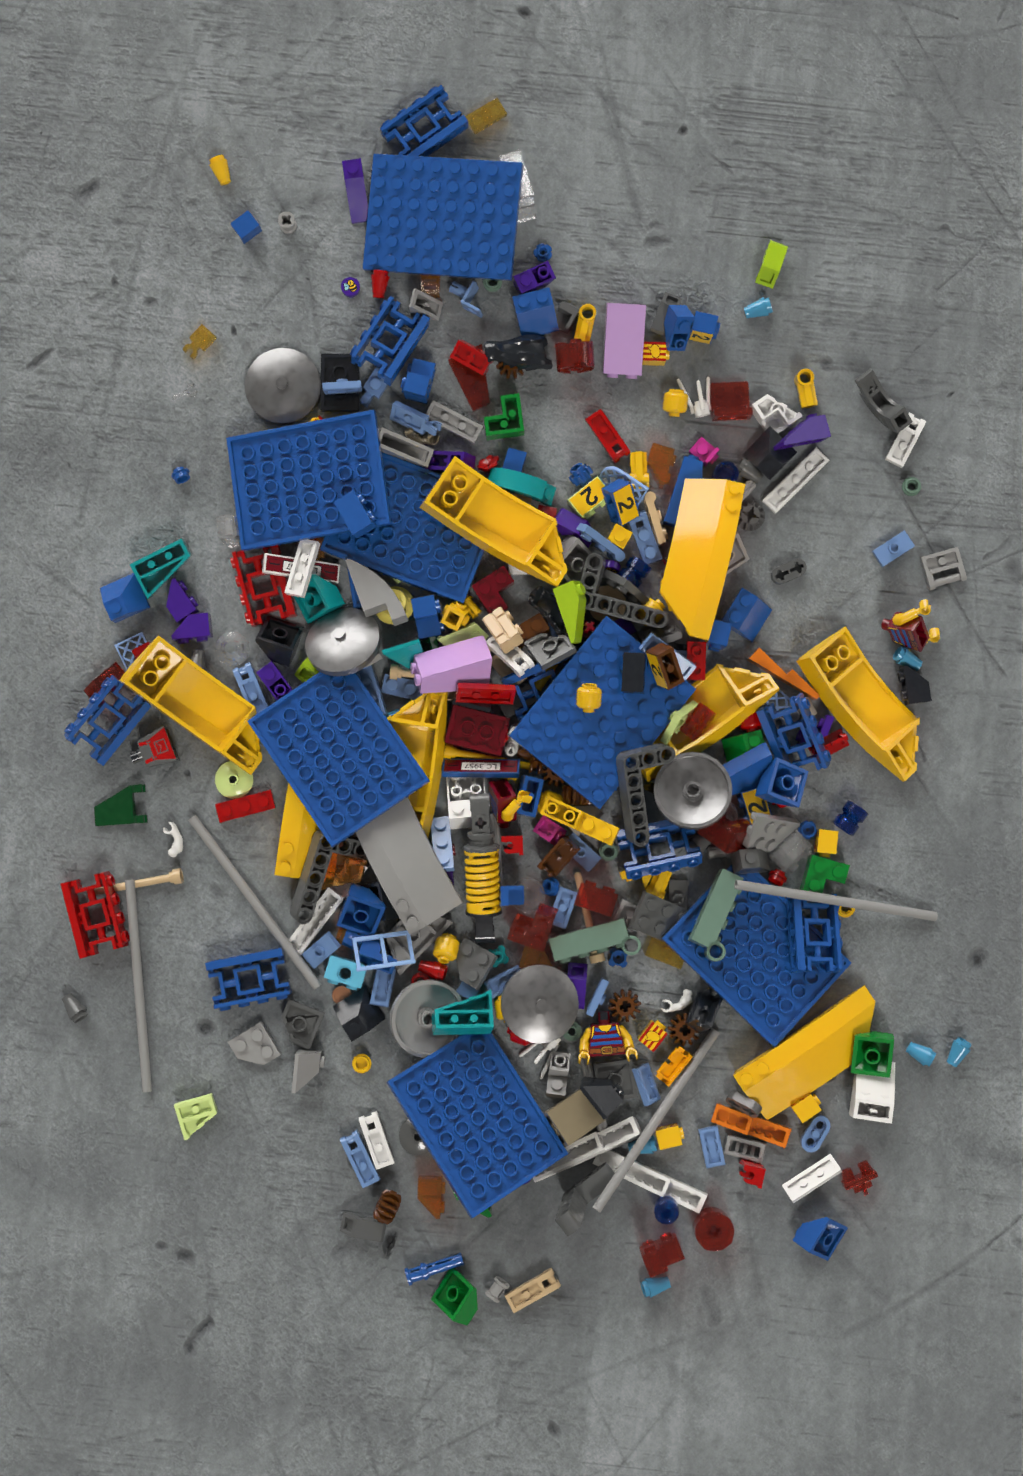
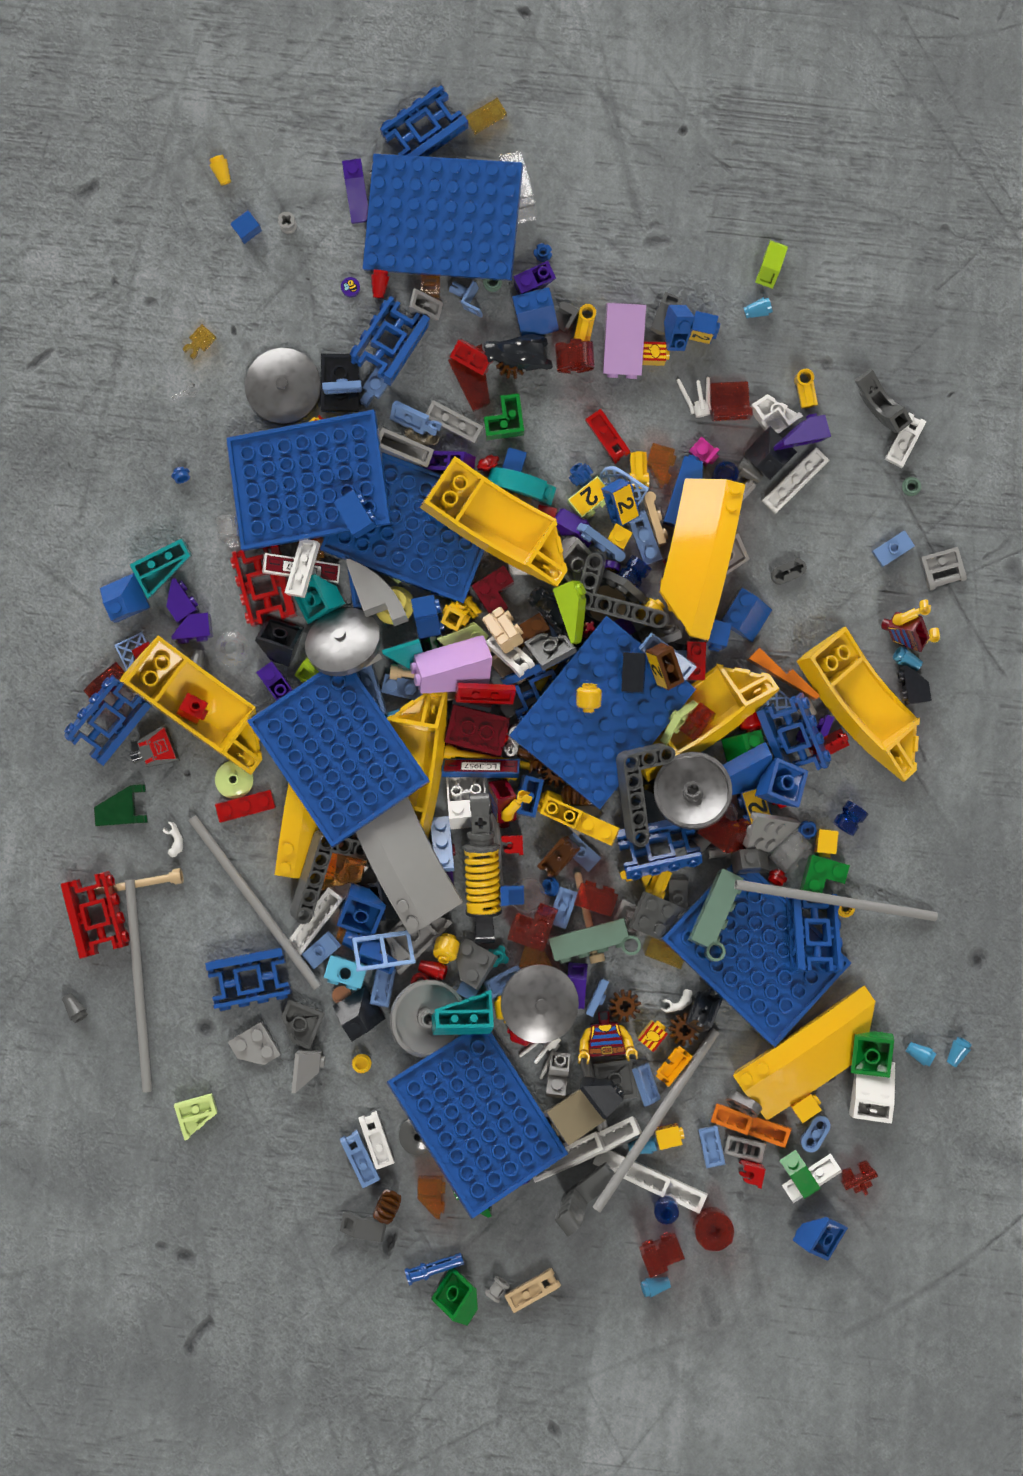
(193, 708): none -> red brick
(250, 687): medium blue plate -> none
(418, 381): blue brick -> none
(549, 830): dark pink bracket -> none
(567, 1036): sand green plate -> none
(612, 856): sand green plate -> none
(619, 962): blue plate -> none
(675, 402): yellow head -> none
(754, 523): dark grey gear -> none
(800, 1174): none -> green slope

